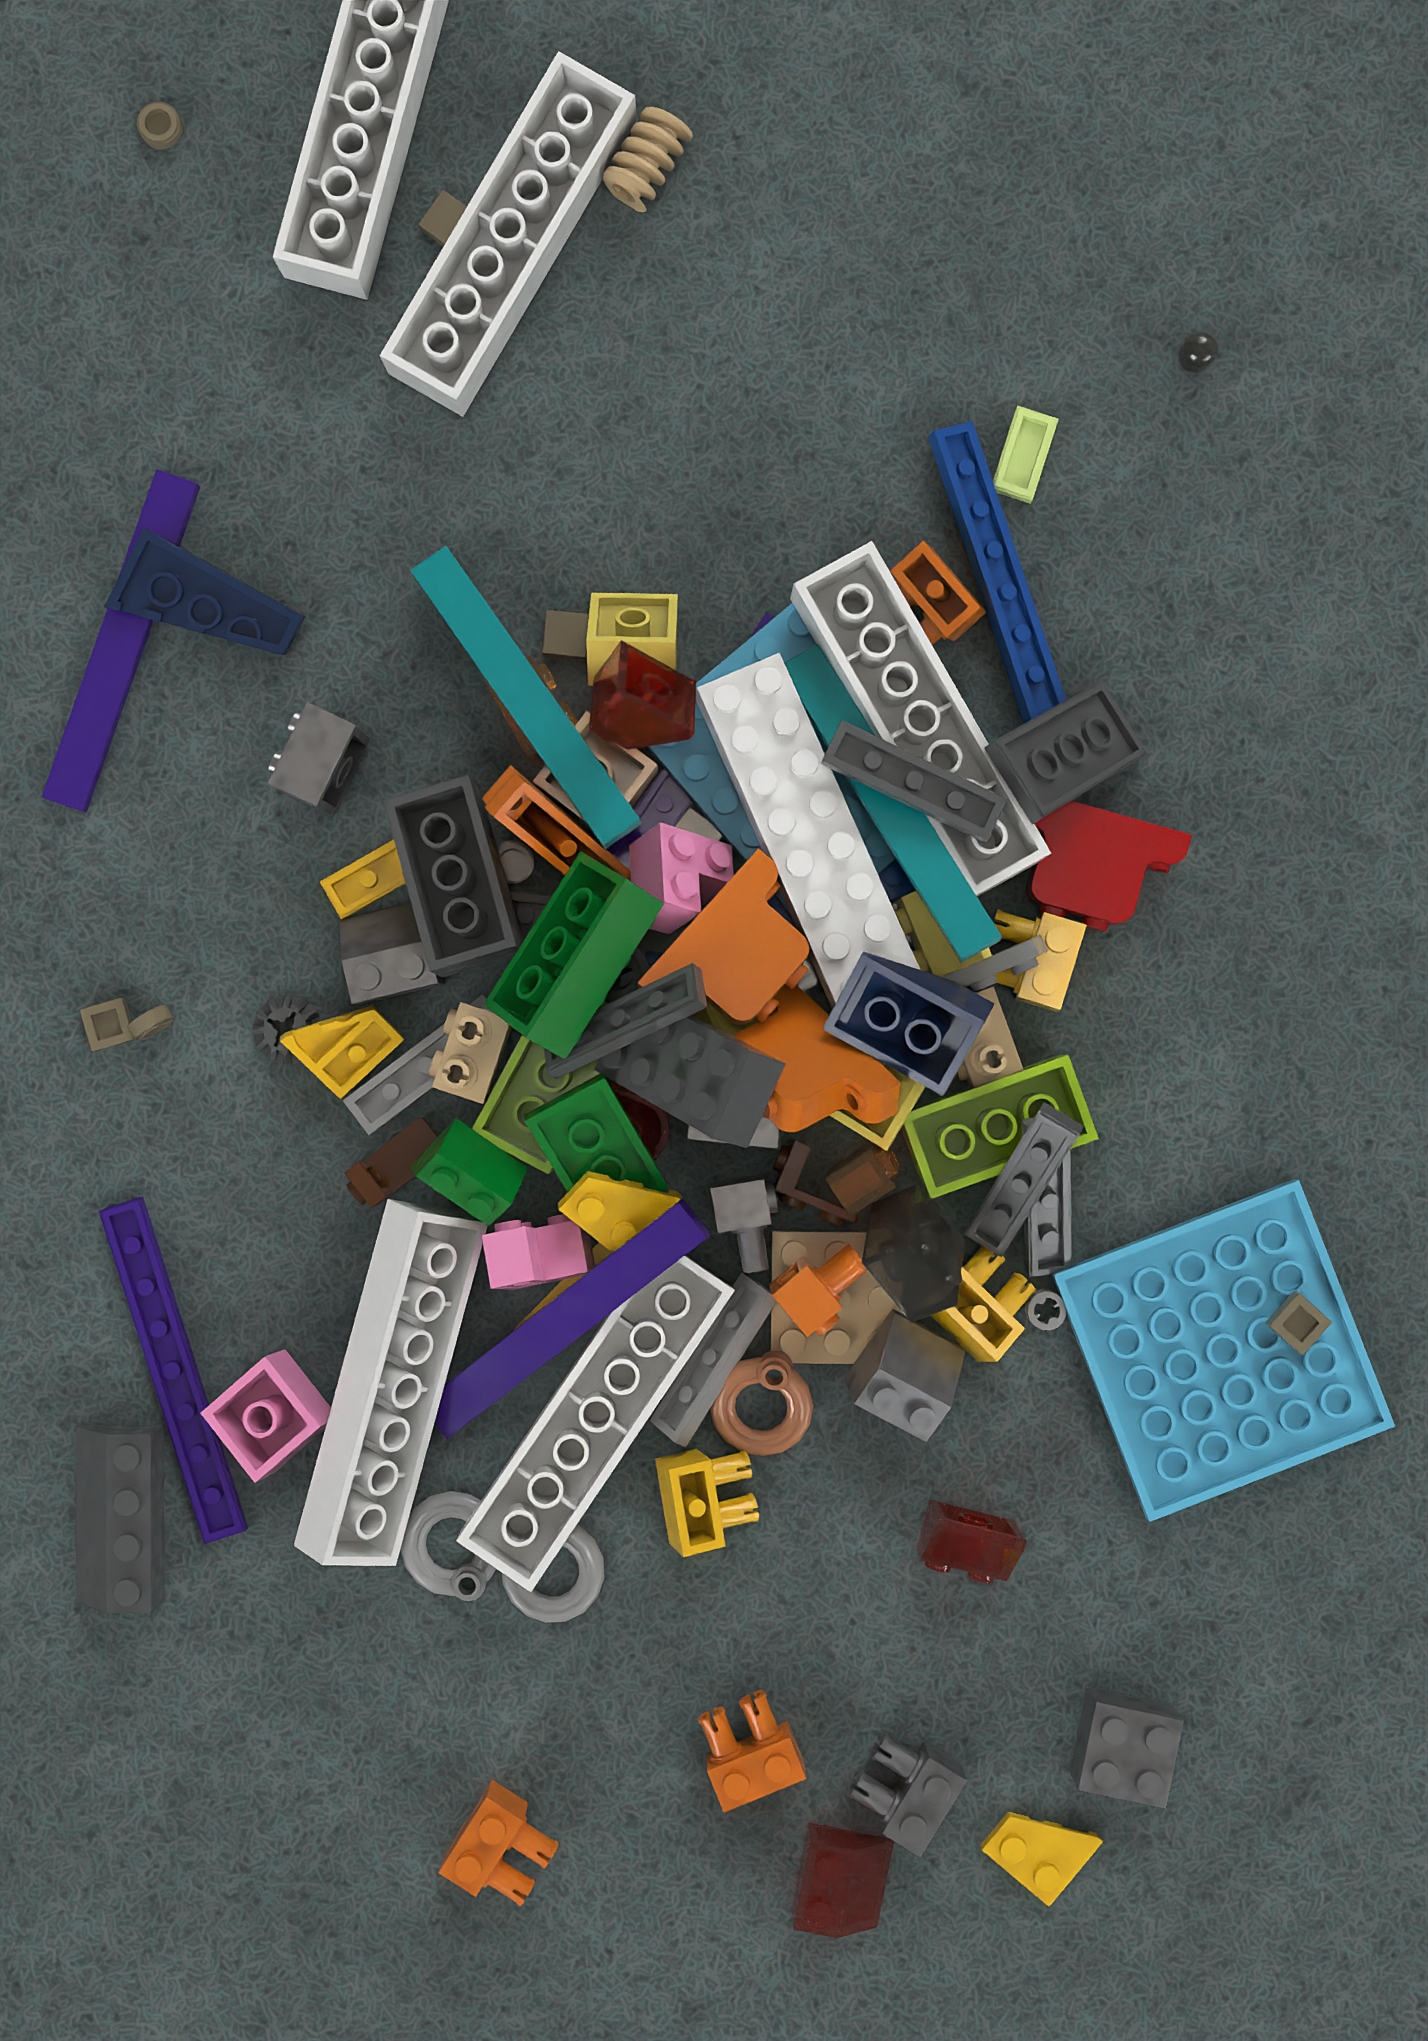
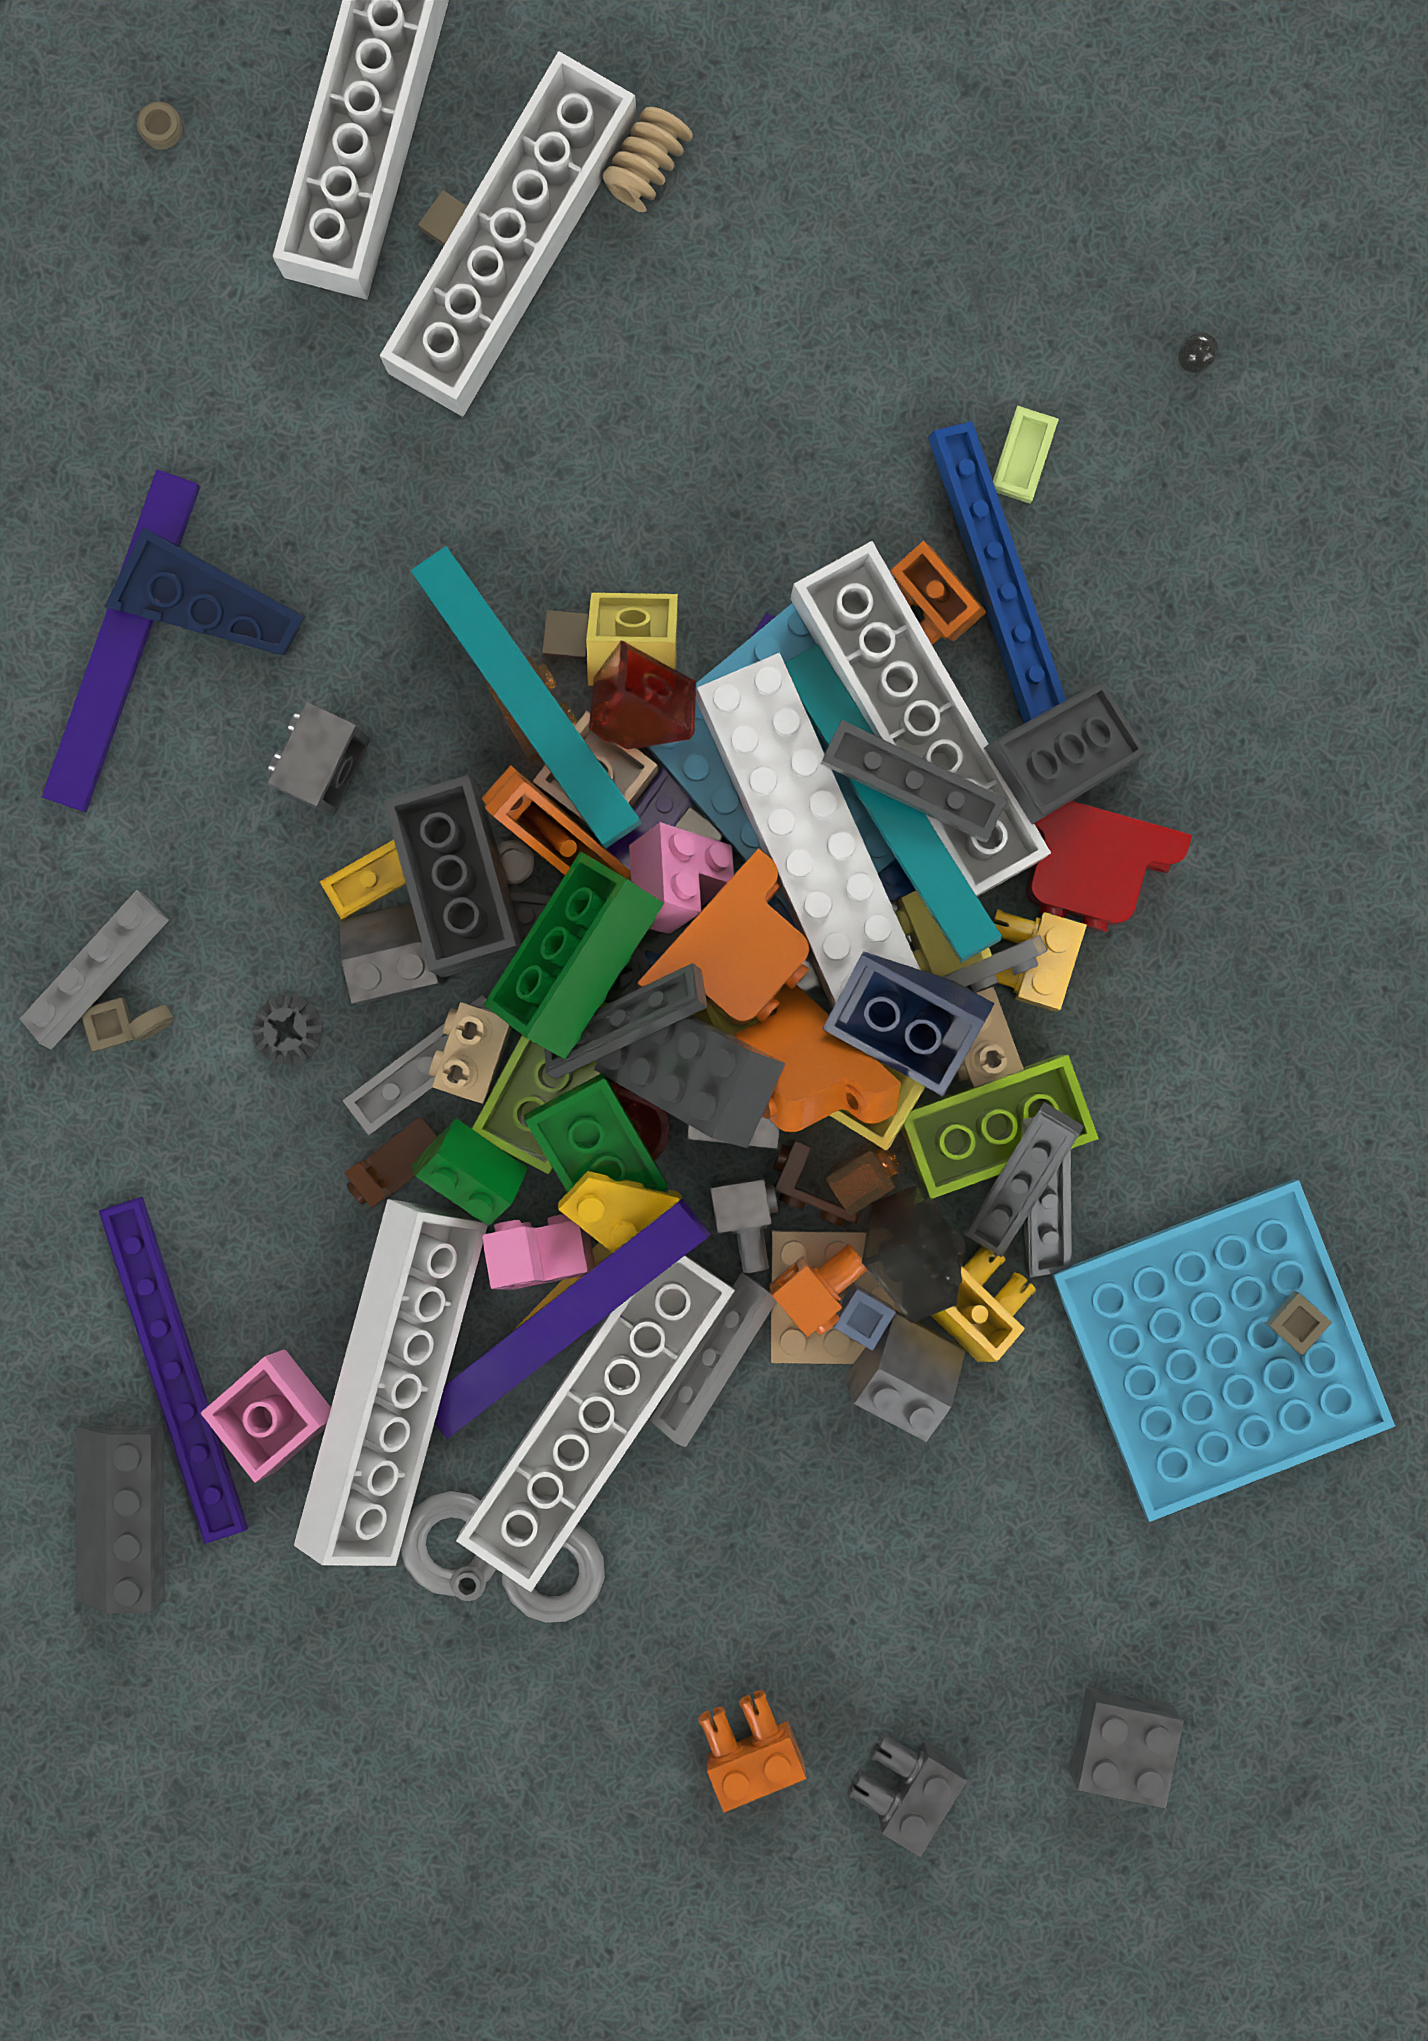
(93, 969): none -> light grey plate
(344, 1047): yellow wing -> none
(479, 1846): orange brick -> none
(691, 1502): yellow brick -> none
(790, 1385): nougat piece -> none
(840, 1881): clear red slope -> none
(863, 1316): none -> sand blue brick
(969, 1542): clear red slope -> none
(1040, 1853): yellow wing -> none
(1051, 1322): light grey bush -> none

